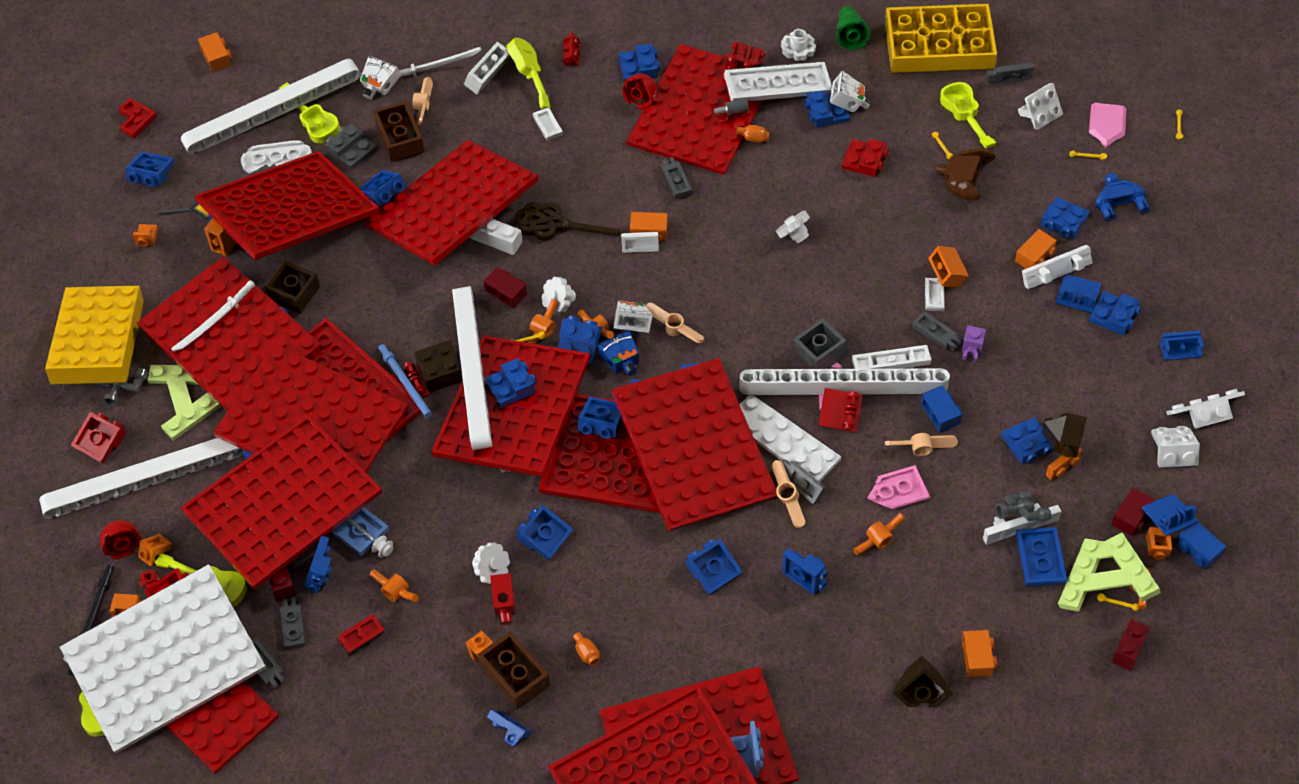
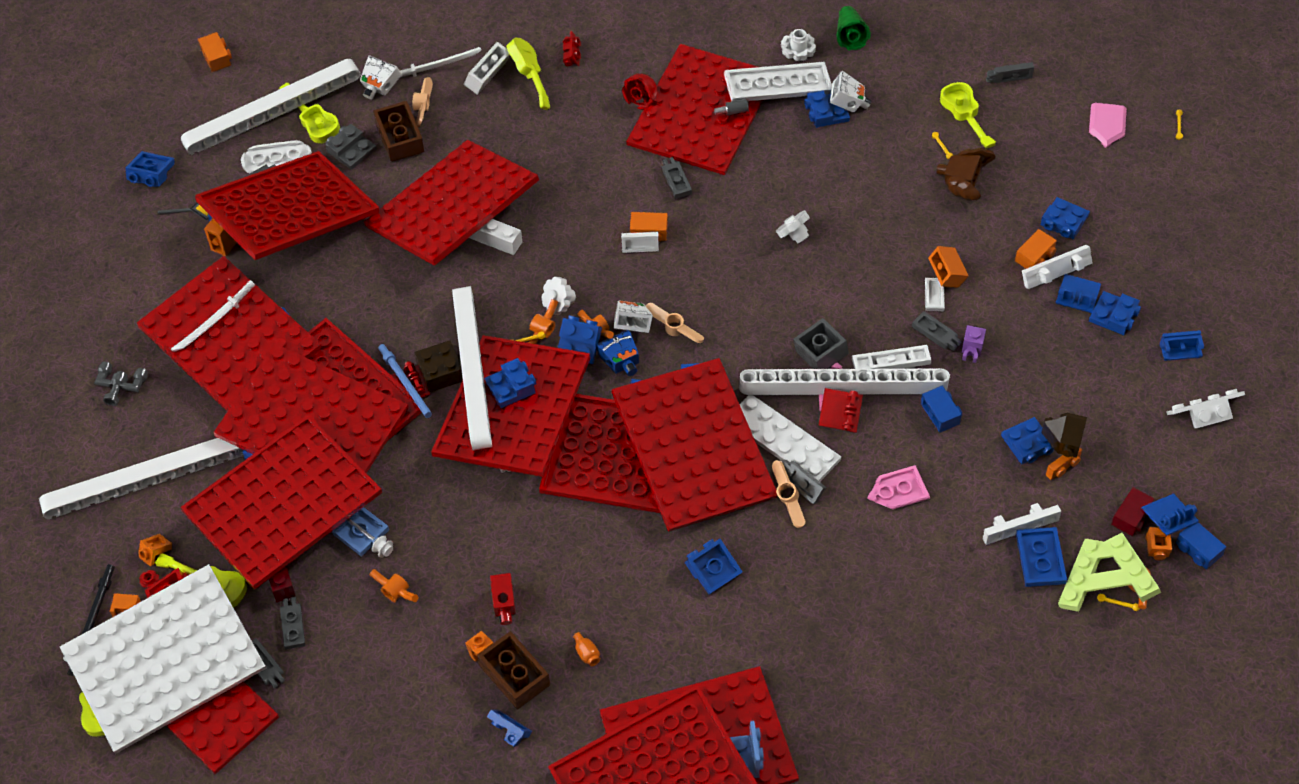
(95, 335): yellow brick -> none
(98, 436): red plate -> none
(119, 539): red cylinder -> none
(138, 117): red plate -> none
(145, 235): orange bracket -> none
(187, 413): yellowish green plate -> none
(293, 287): dark brown brick -> none
(319, 568): blue plate -> none
(360, 634): red hinge -> none
(383, 187): blue plate -> none
(490, 561): white plant -> none
(505, 287): dark red brick -> none
(543, 532): blue plate -> none
(547, 124): white tile -> none
(547, 219): dark brown piece -> none
(600, 418): blue plate -> none
(640, 61): blue plate -> none
(740, 54): red hinge -> none
(754, 133): orange plant -> none
(806, 572): blue plate -> none
(865, 157): red plate -> none
(879, 535): orange piece -> none
(922, 684): dark brown slope -> none
(923, 443): light nougat piece -> none
(940, 38): yellow brick -> none
(978, 653): orange brick -> none
(1023, 505): dark grey piece -> none
(1042, 106): white bracket -> none
(1102, 156): yellow hinge -> none
(1119, 193): blue connector -> none
(1131, 644): dark red brick -> none
(1176, 446): white bracket -> none

